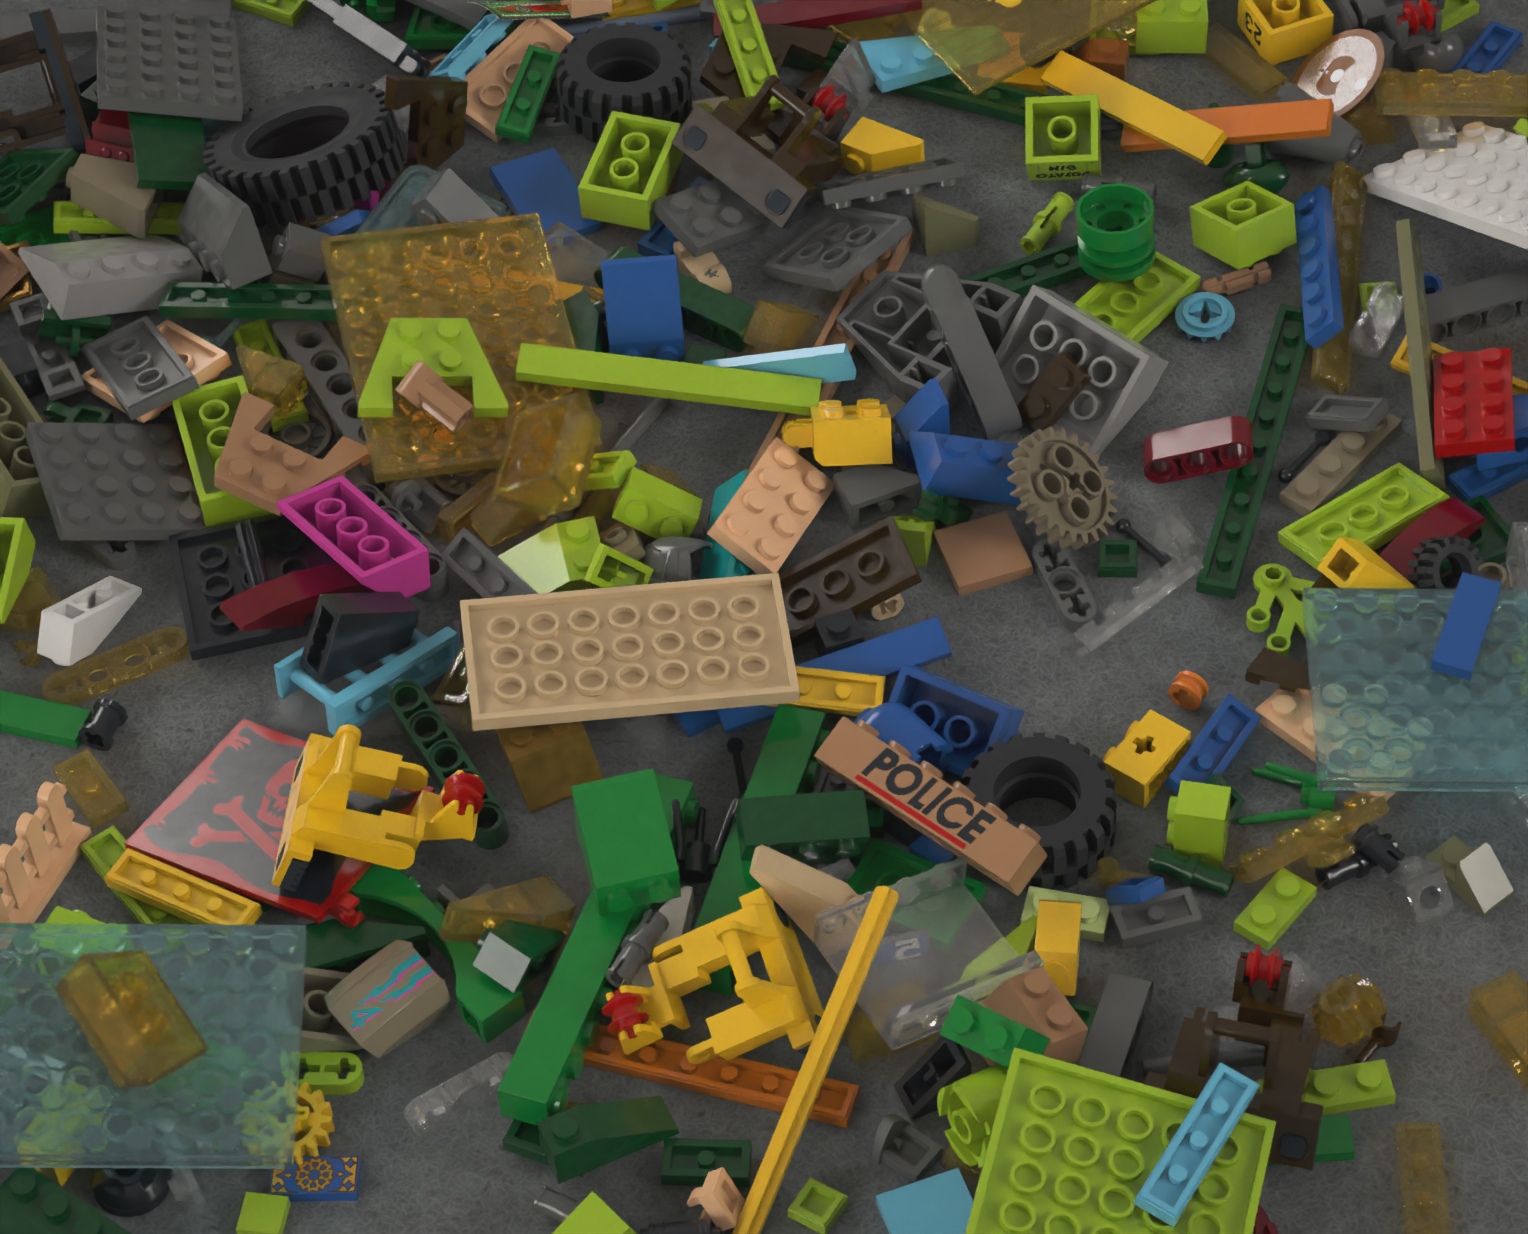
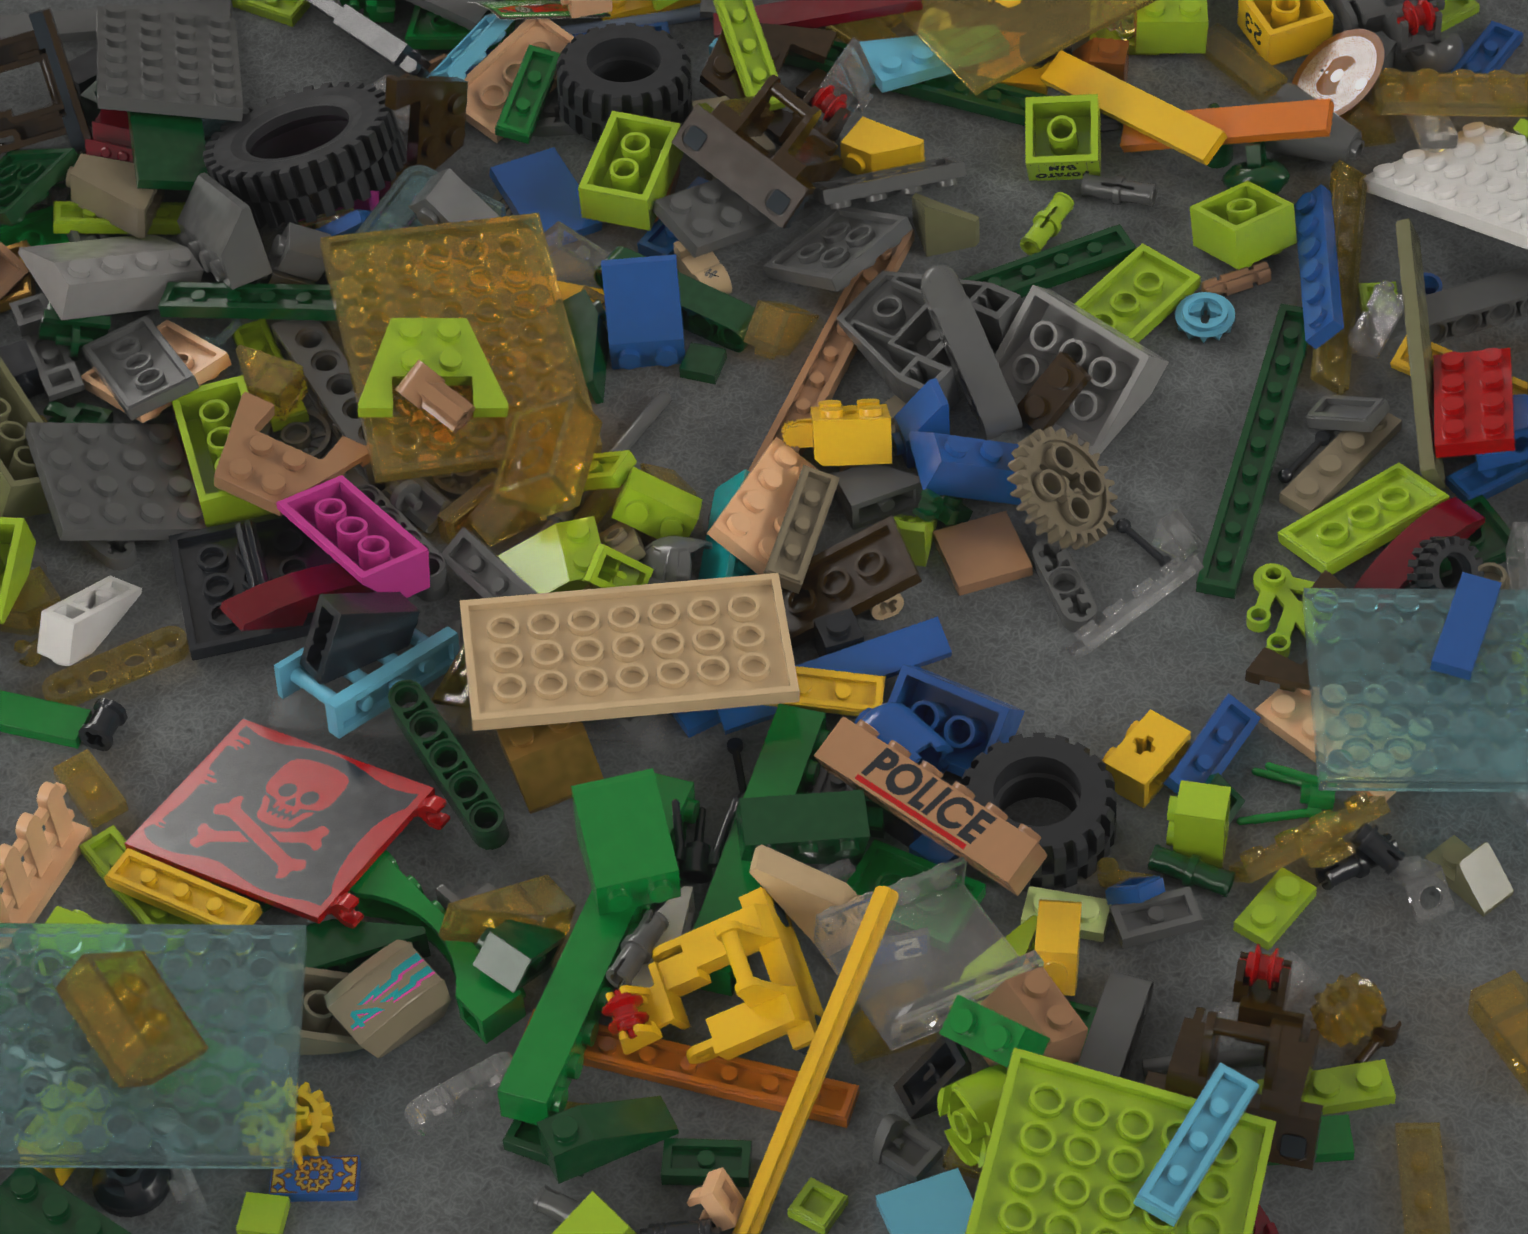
(319, 816): yellow container -> none
(326, 1067): lime beam -> none
(667, 379): lime tile -> none
(801, 527): none -> dark tan tile
(827, 363): medium azure tile -> none
(1115, 232): green wheel -> none
(1117, 558): dark green tile -> none
(1188, 690): orange bush -> none
(1198, 449): dark red beam -> none
(1357, 566): yellow slope -> none

